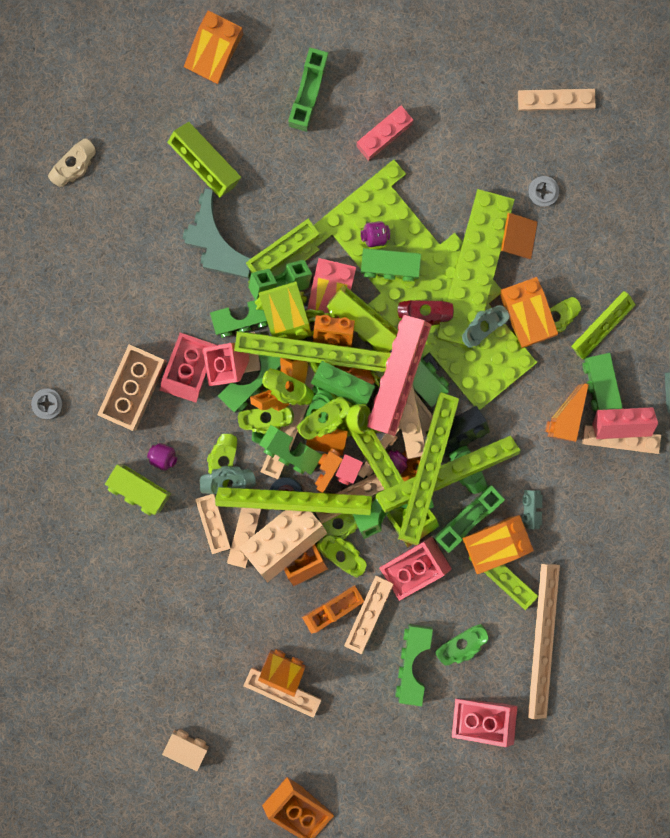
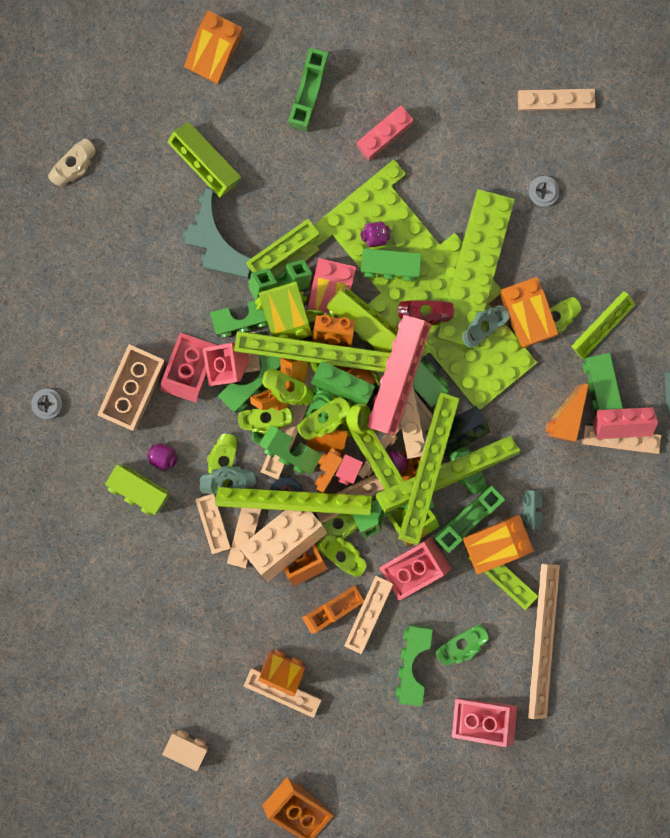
(519, 236): orange piece -> none

